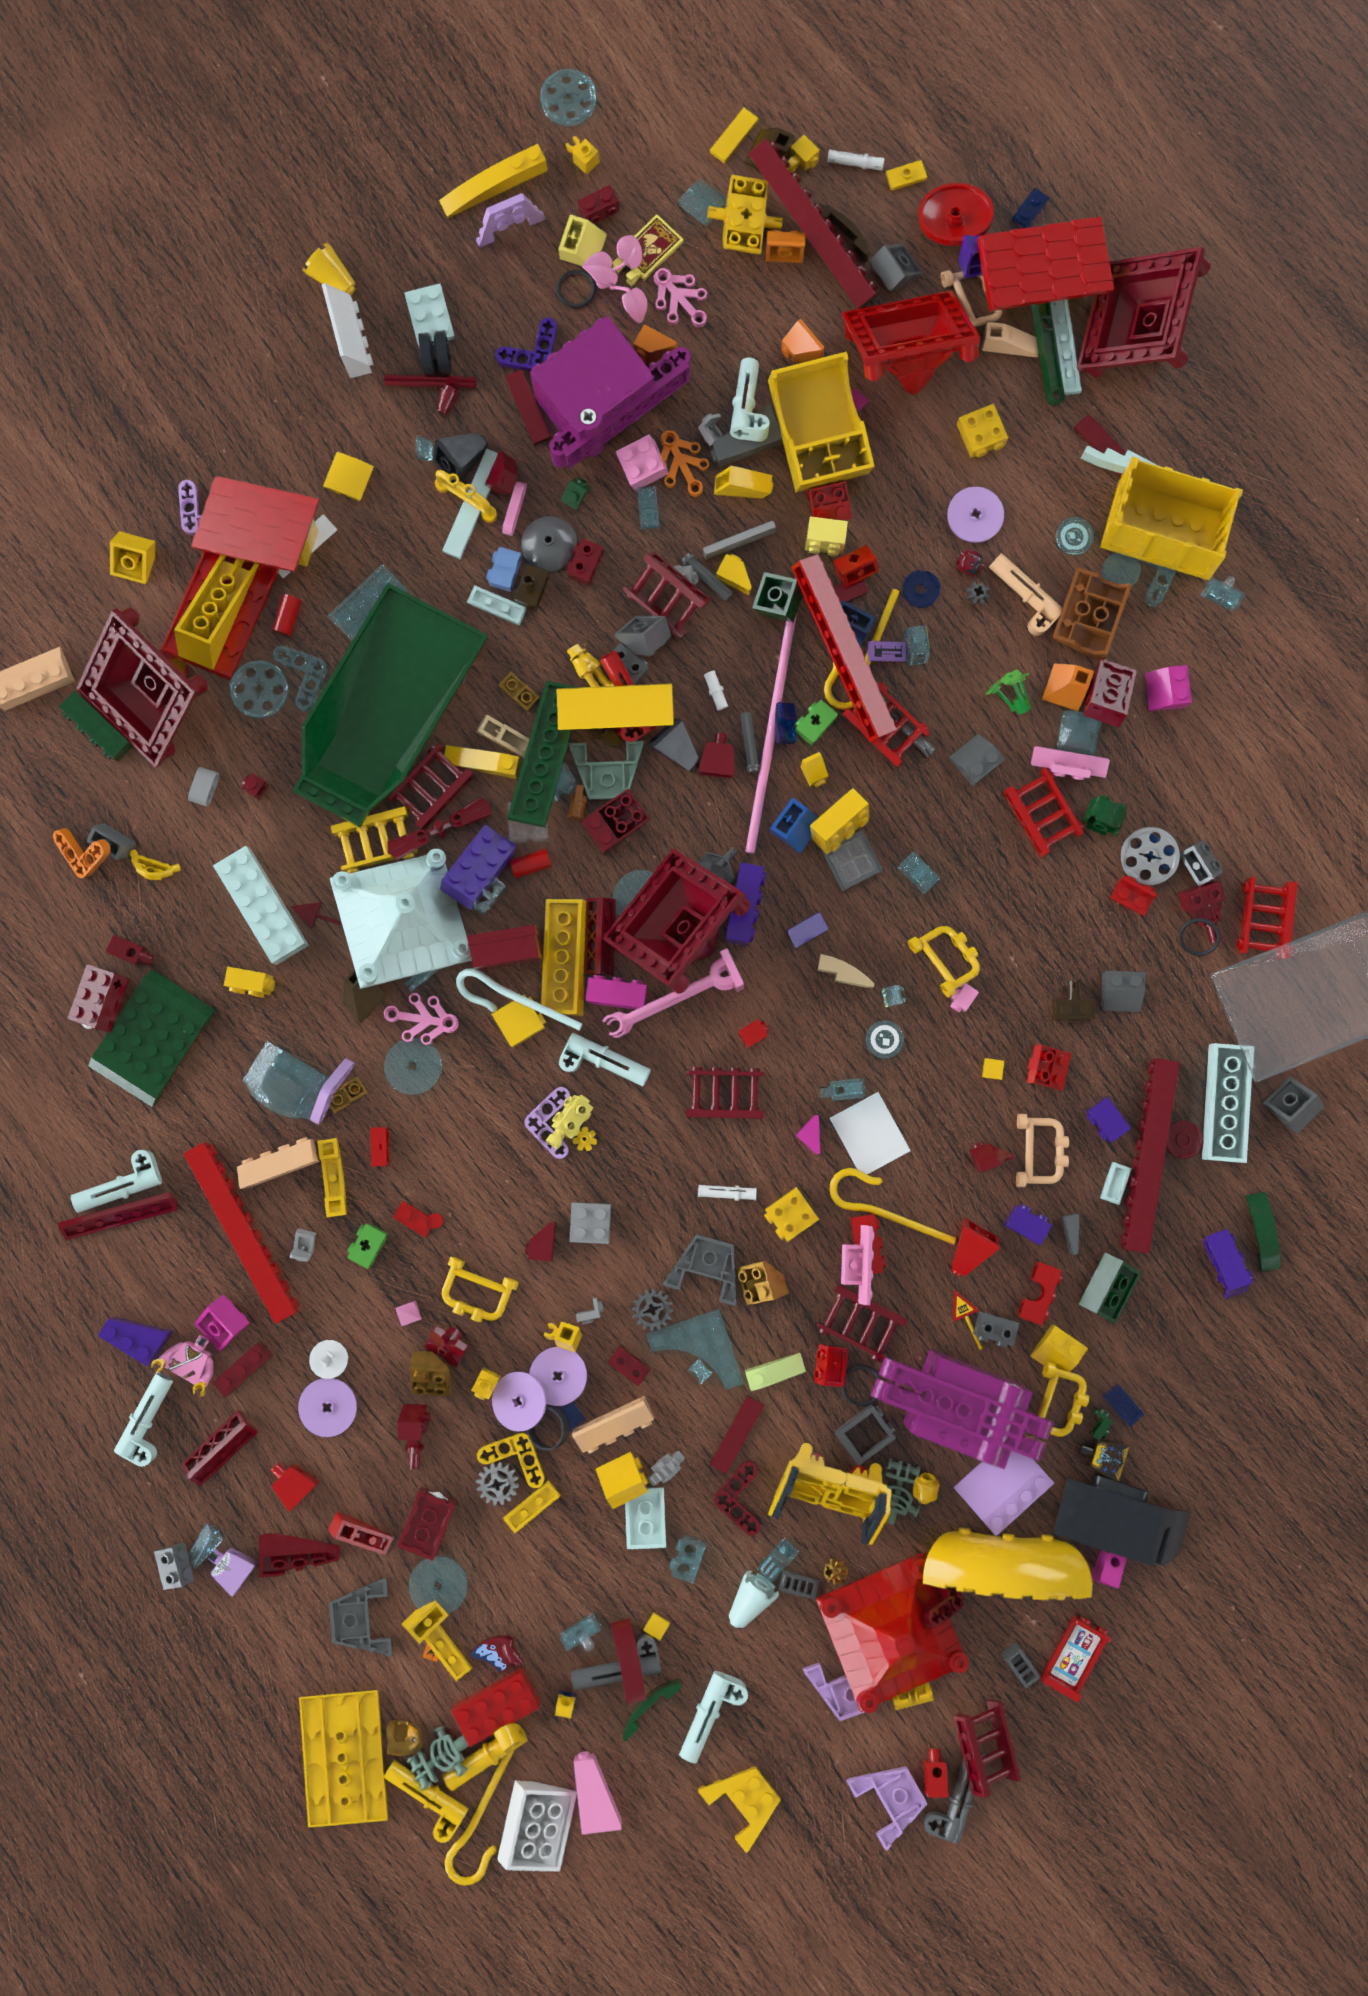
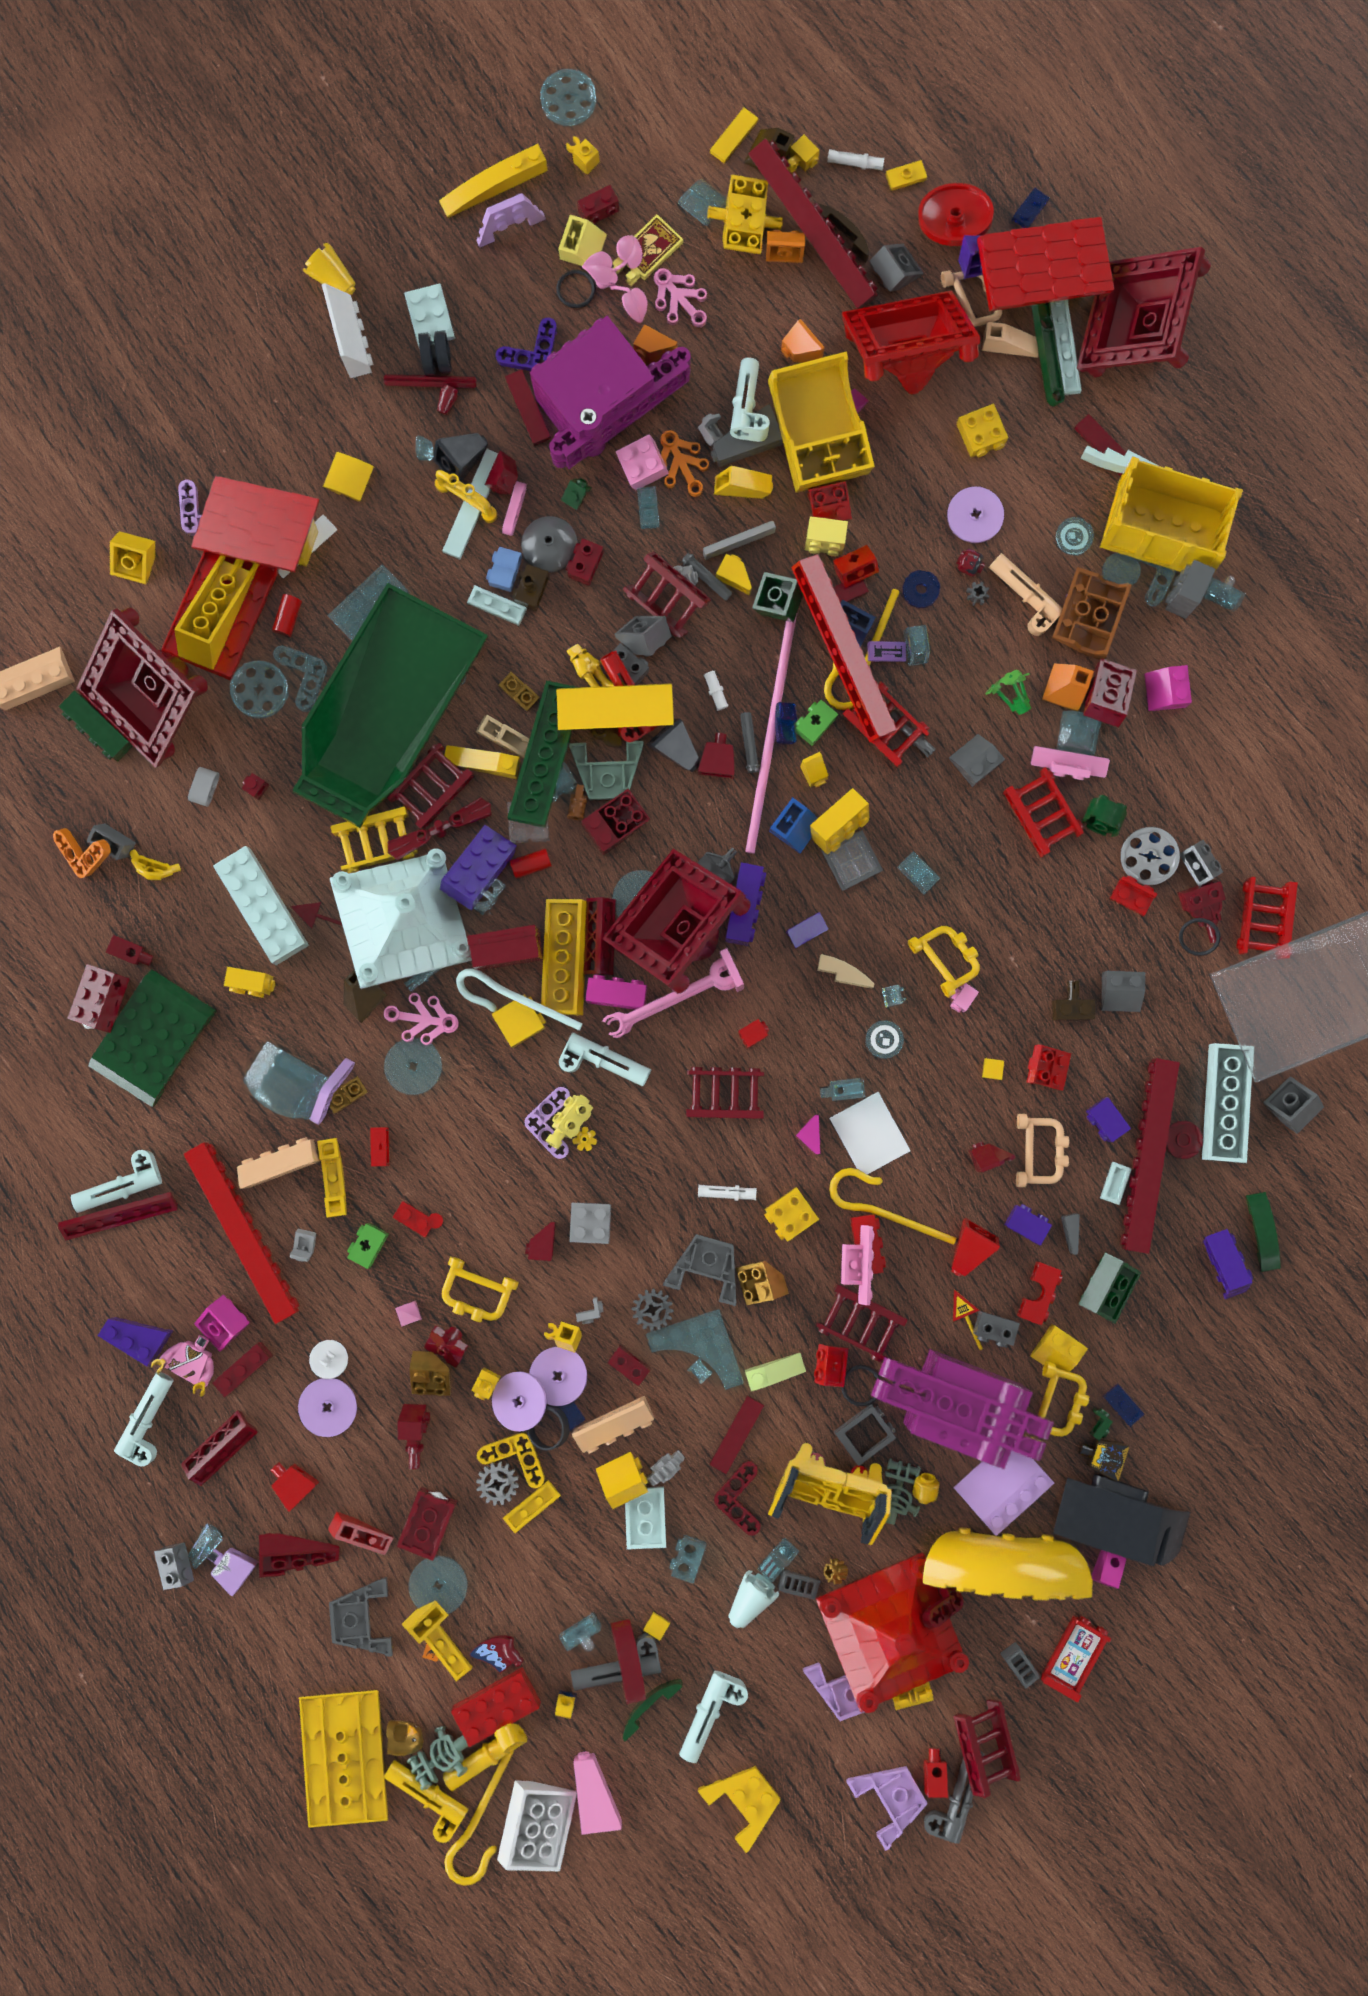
(1189, 588): none -> dark grey brick

